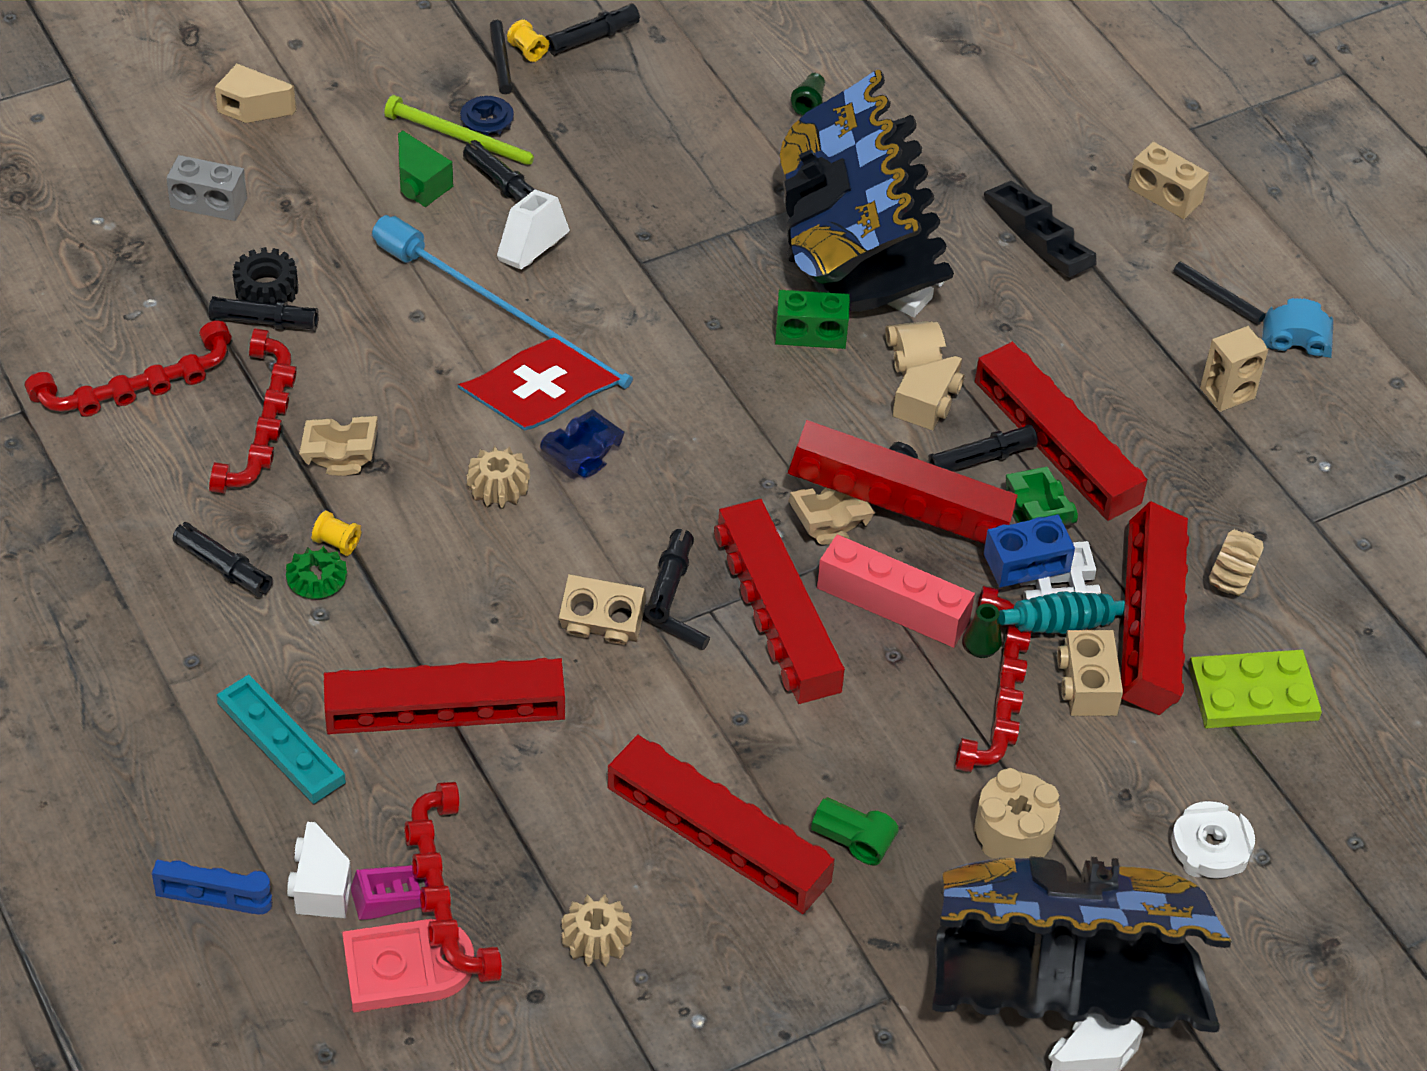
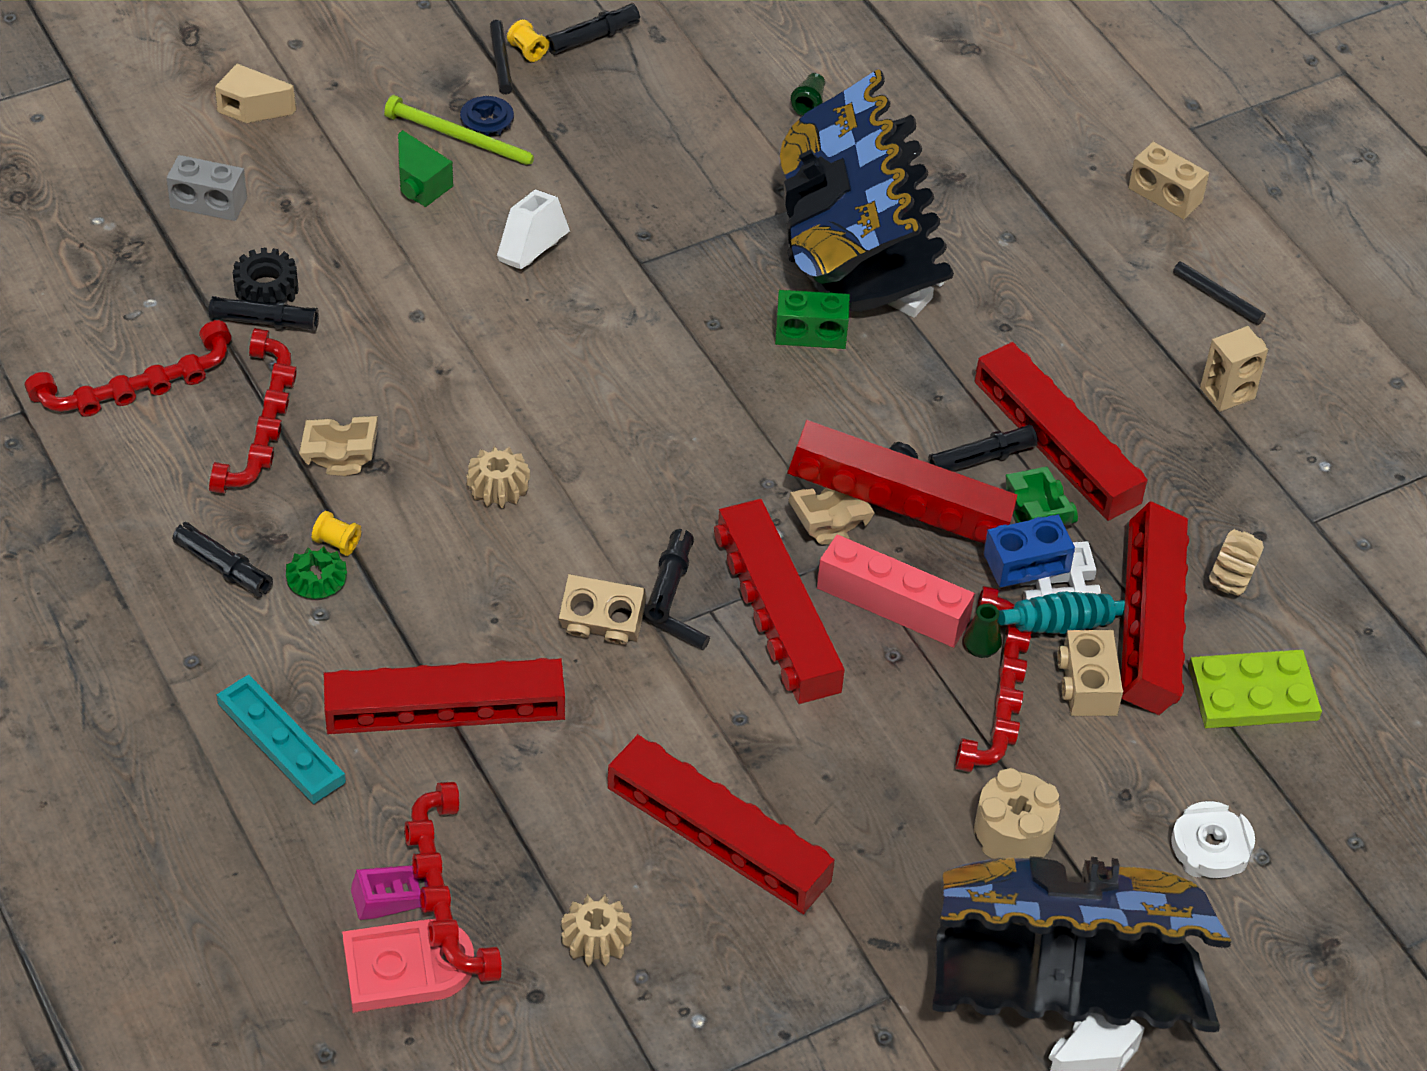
(213, 887): blue plate -> none
(322, 876): white slope -> none
(510, 182): black pin -> none
(534, 382): flag -> none
(583, 443): clear blue cylinder -> none
(864, 834): green piece -> none
(915, 344): tan cylinder -> none
(928, 391): tan slope -> none
(1034, 224): black slope -> none
(1299, 324): dark azure cylinder -> none

